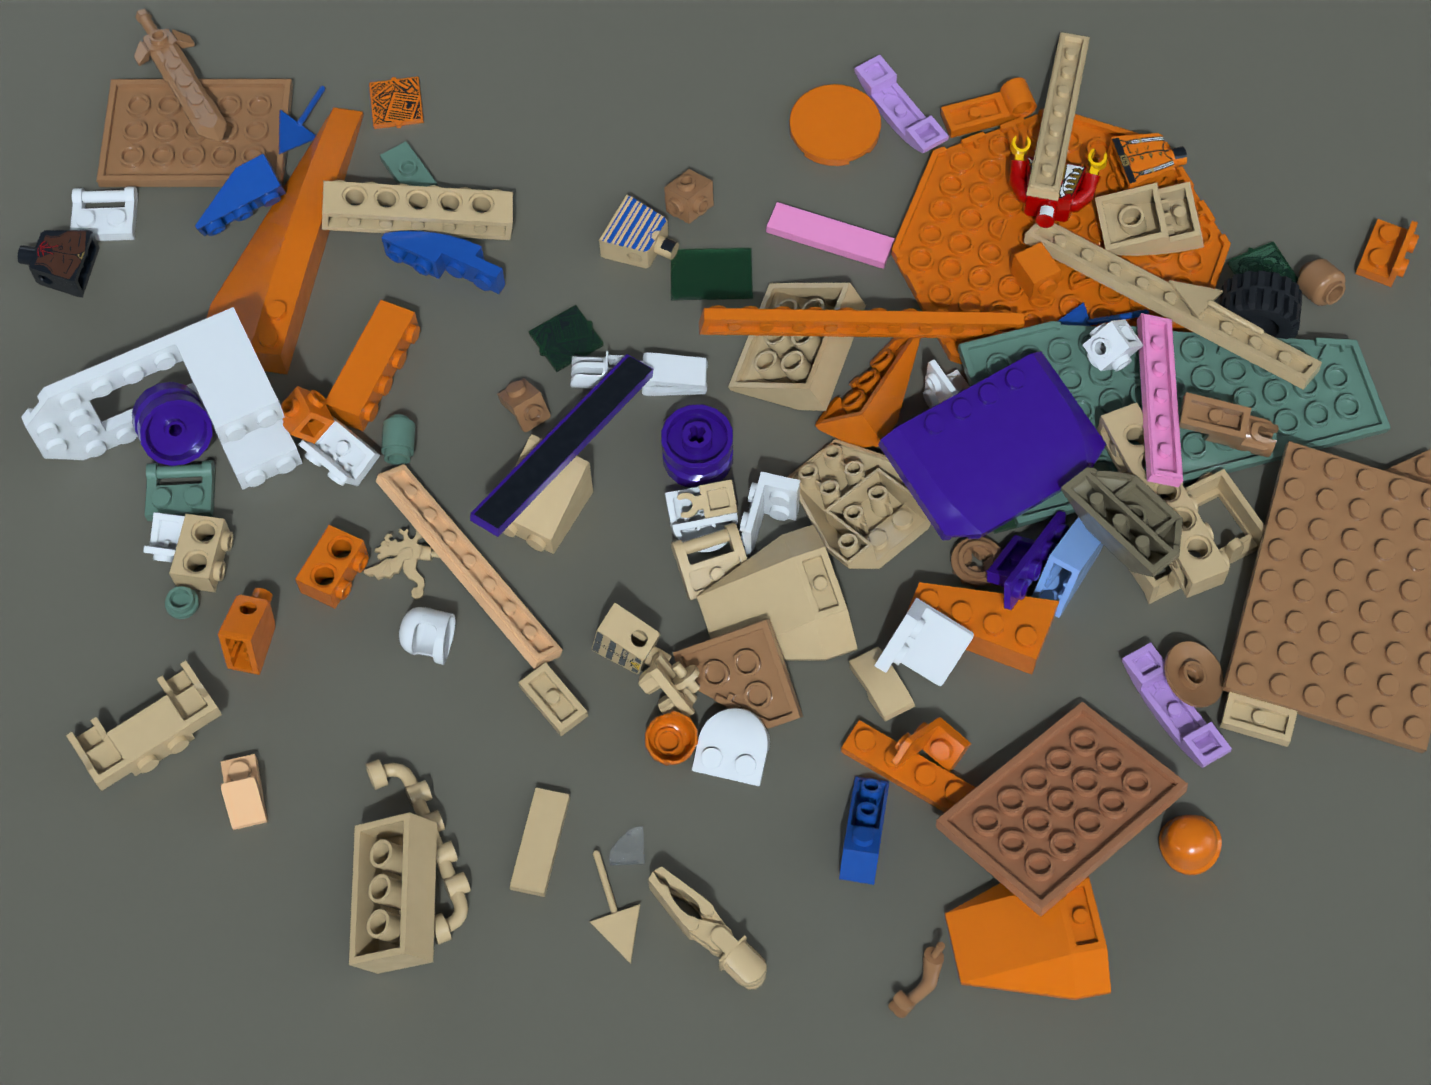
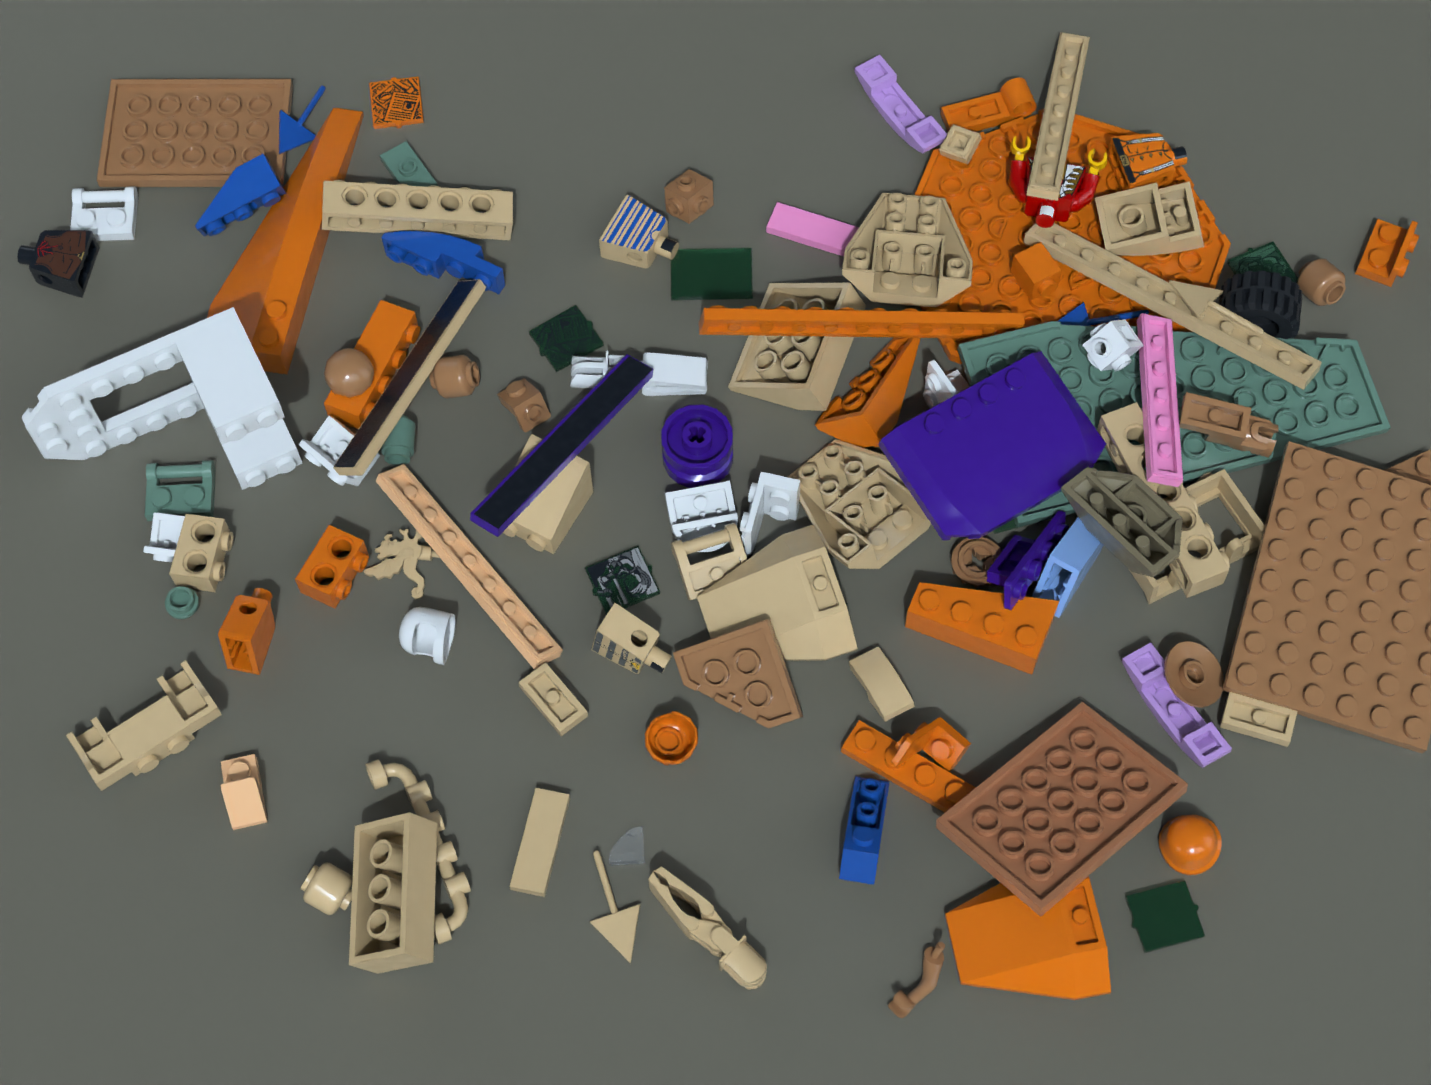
(171, 423): dark purple wheel -> none
(177, 72): medium nougat sword -> none
(306, 414): orange brick -> none
(327, 888): none -> tan head
(349, 372): none -> medium nougat hair
(409, 378): none -> tile
(455, 376): none -> medium nougat head
(622, 580): none -> piece
(675, 681): tan hips -> none
(715, 500): tan plate -> none
(733, 746): white slope -> none
(835, 124): orange tile -> none
(908, 252): none -> tan wedge
(926, 643): white bracket -> none
(960, 144): none -> tan tile
(1165, 916): none -> clear green piece

